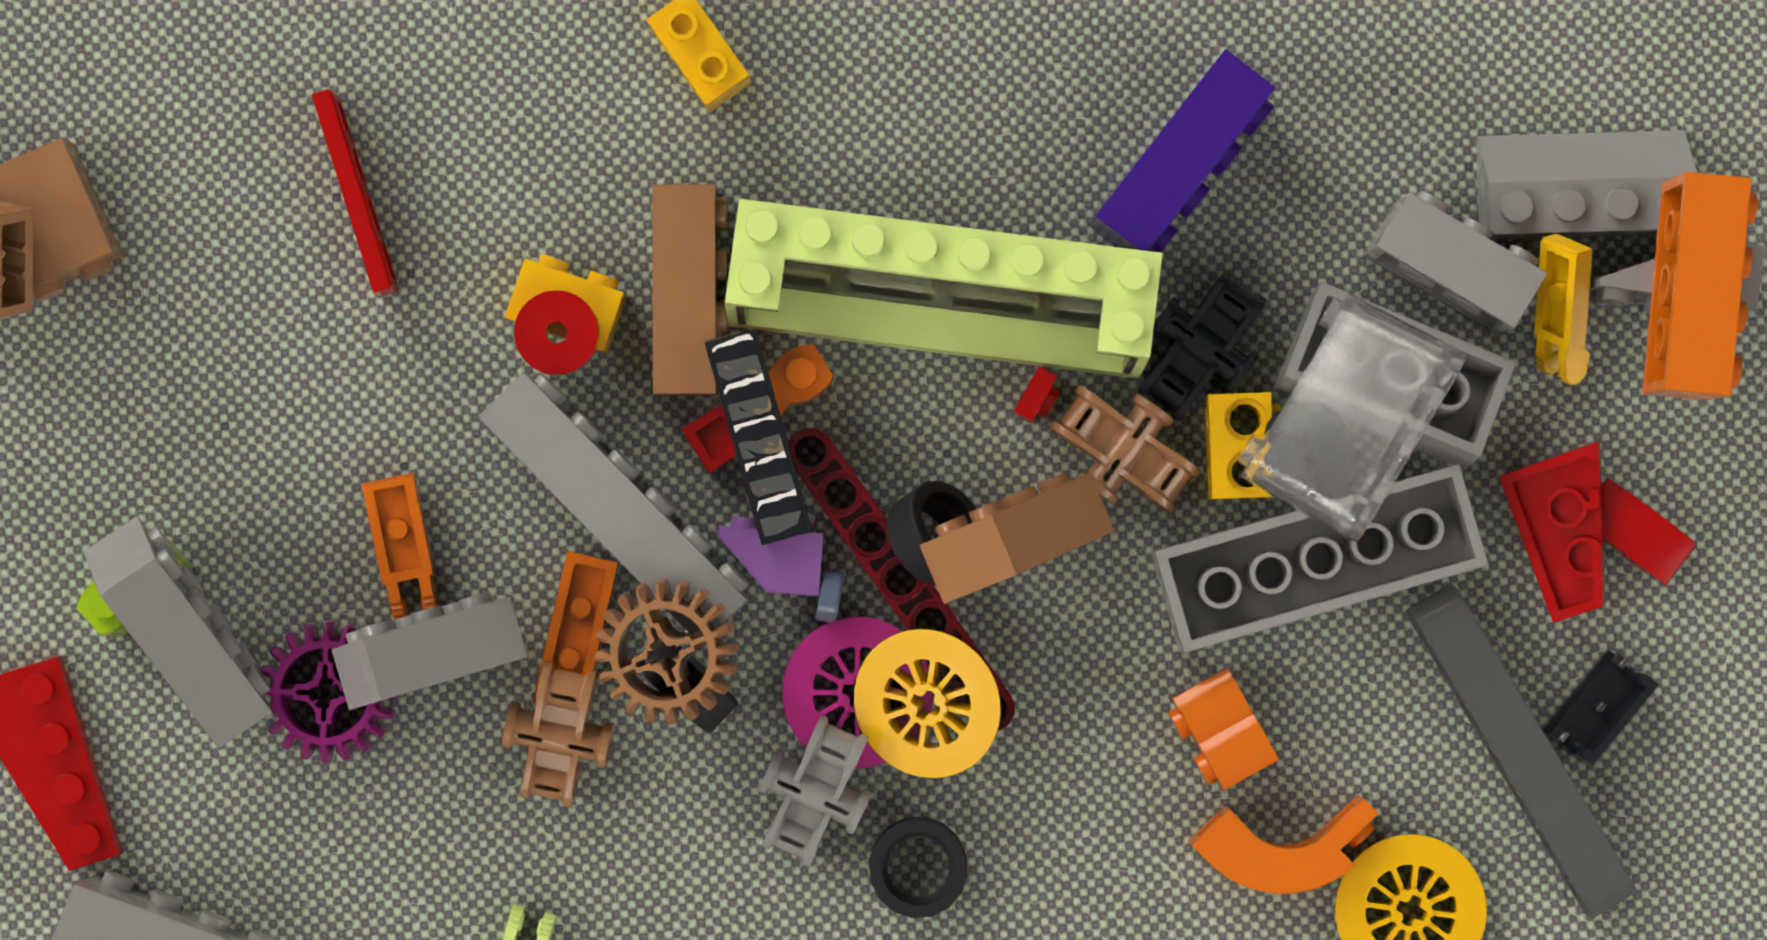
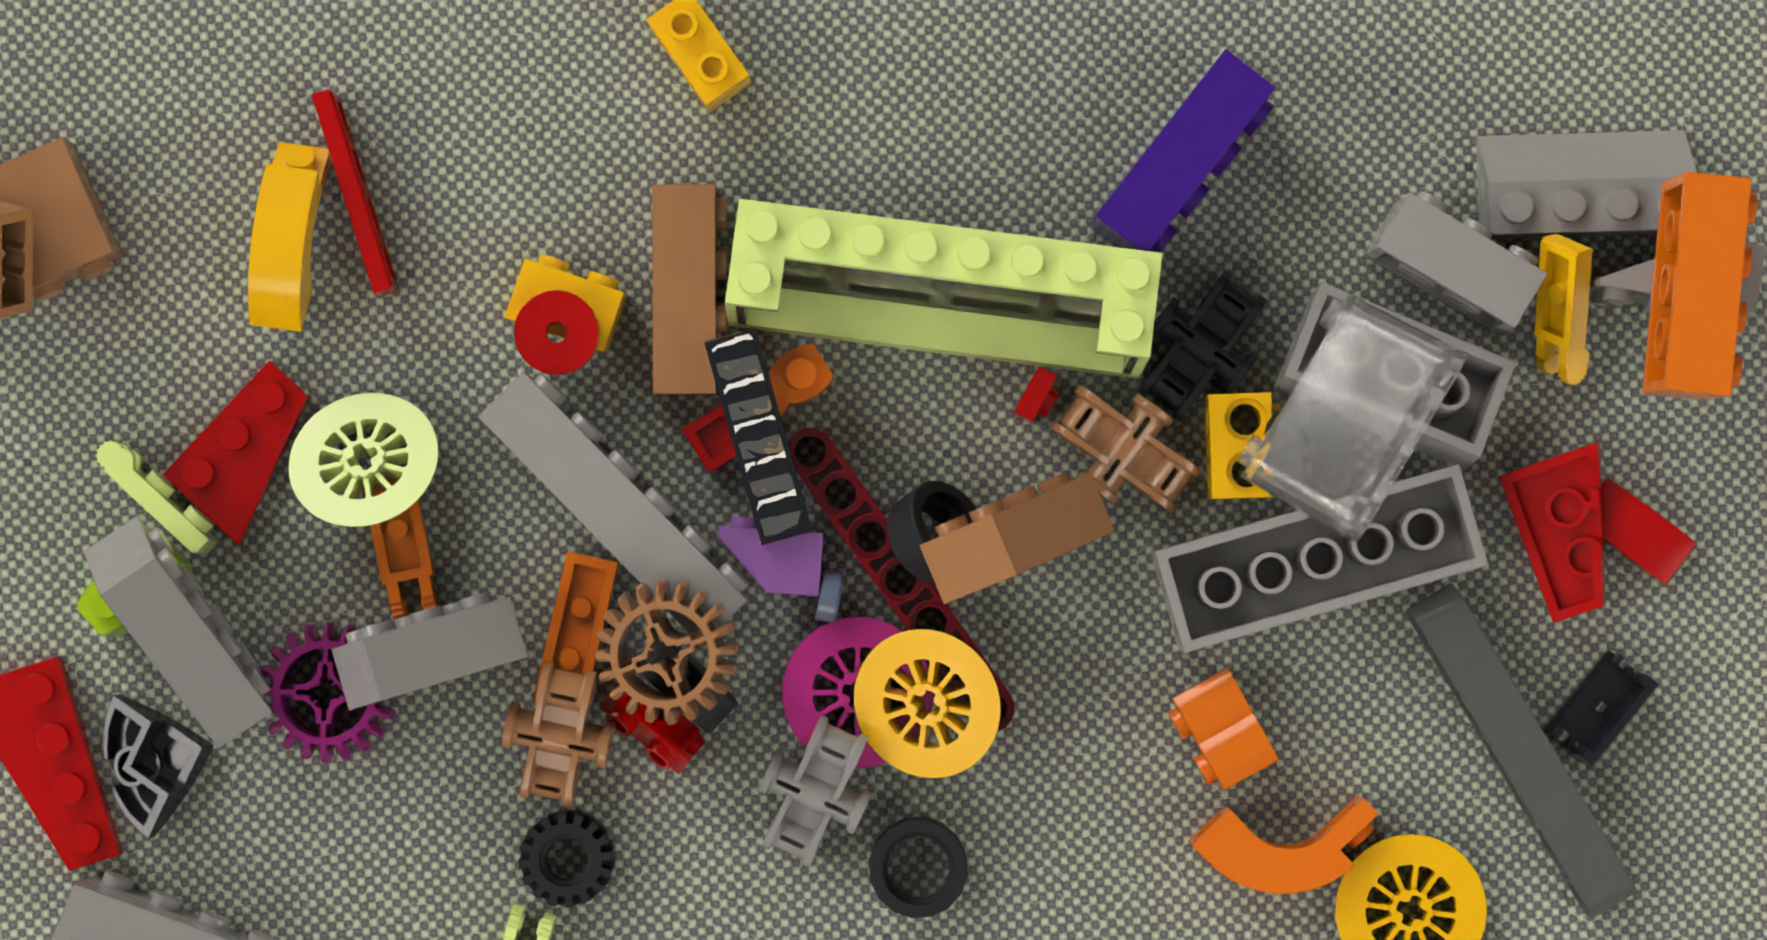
(152, 761): none -> black brick
(154, 495): none -> yellowish green hinge
(238, 452): none -> red wing
(284, 235): none -> yellow arch
(332, 426): none -> yellowish green piece
(536, 868): none -> black tyre
(663, 742): none -> red hinge

